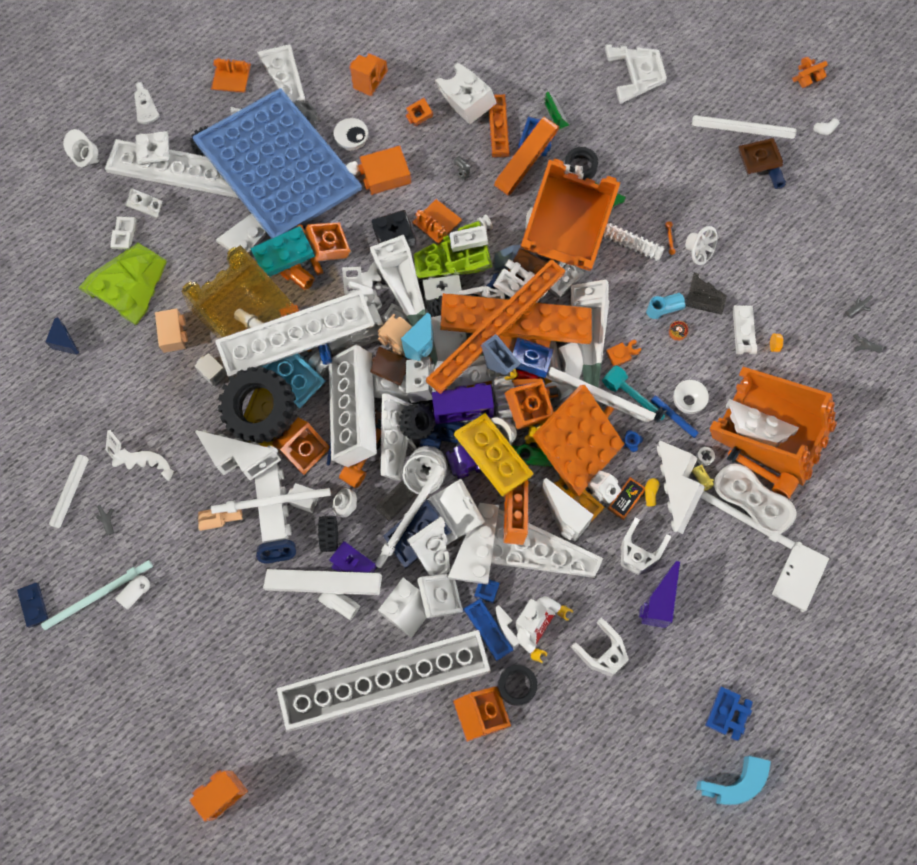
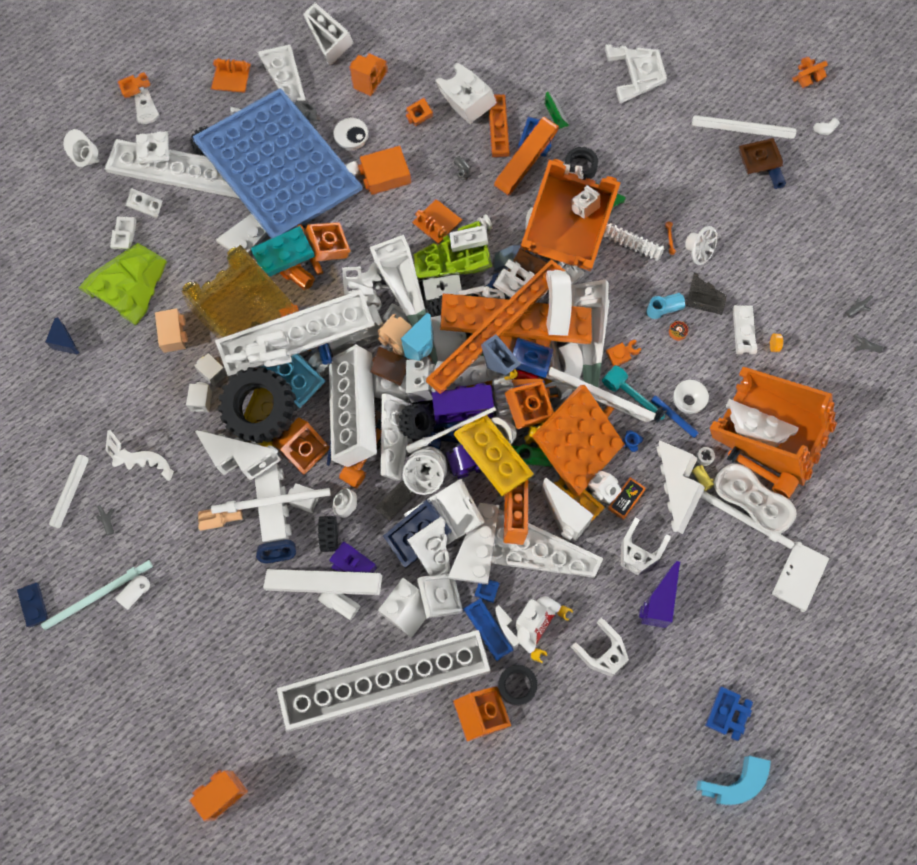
(131, 85): none -> orange plate
(199, 397): none -> white brick
(247, 319): white pin -> none
(263, 350): none -> white plant
(329, 34): none -> white wedge
(388, 548): white bar -> none
(396, 222): black brick -> none
(425, 441): none -> white piece
(559, 302): none -> white arch
(586, 202): none -> white brick
(650, 491): yellow arm -> none

